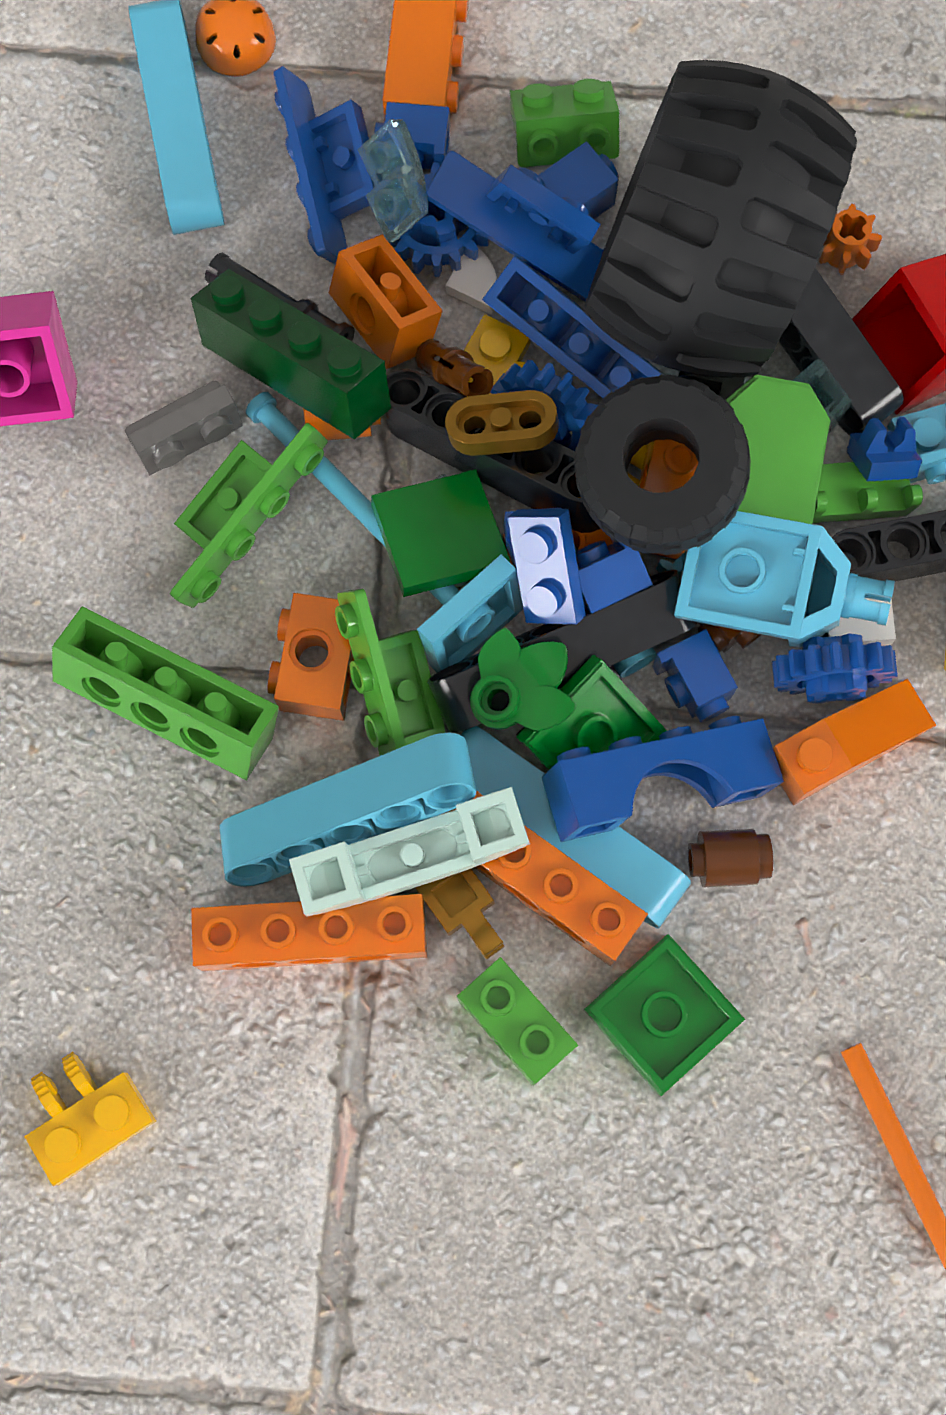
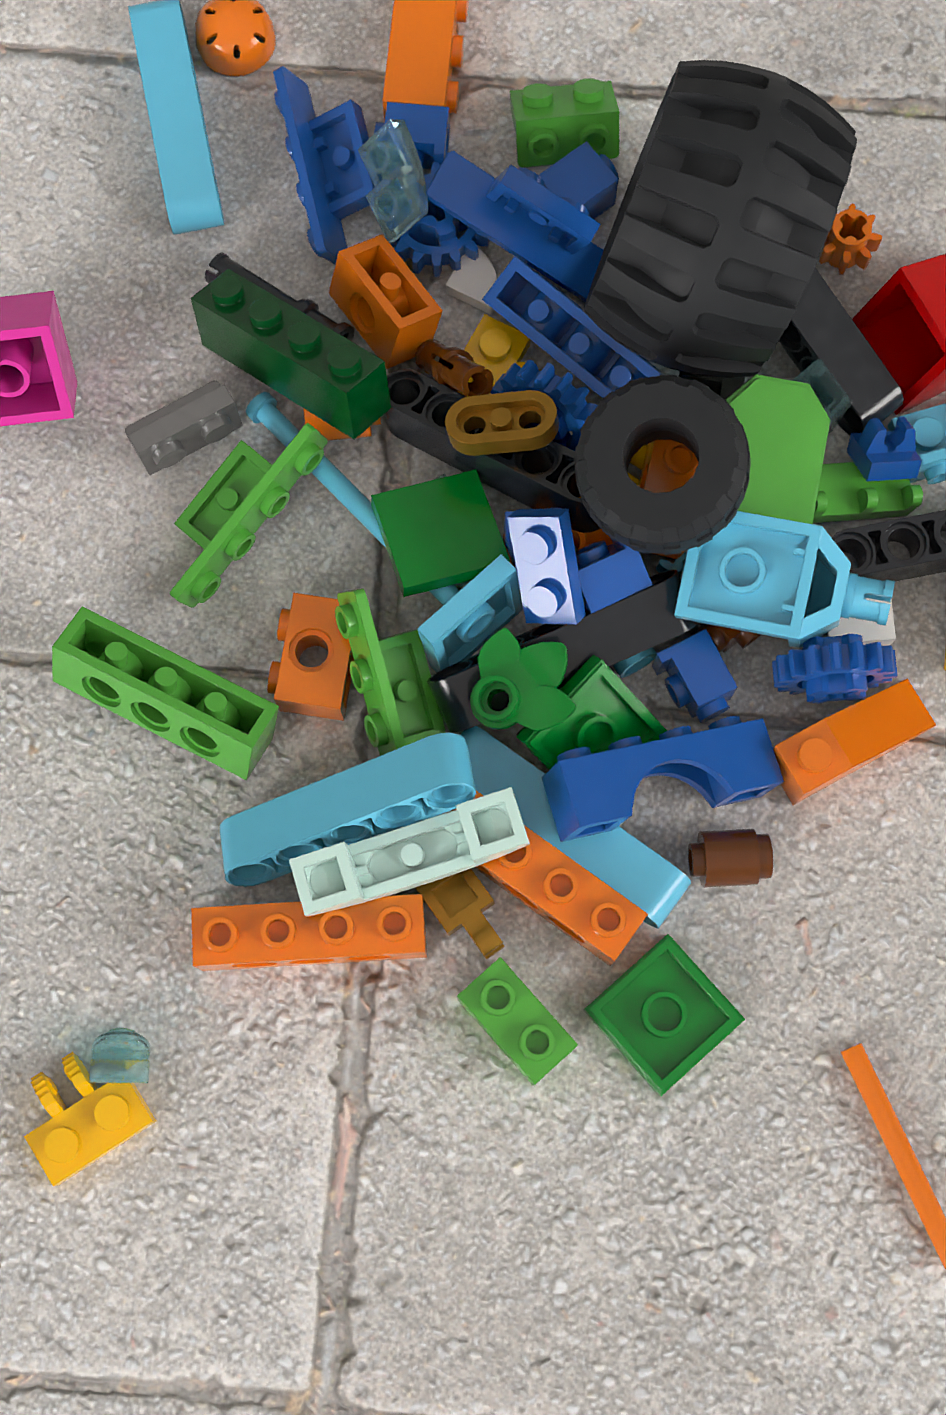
(120, 1057): none -> clear light blue plate

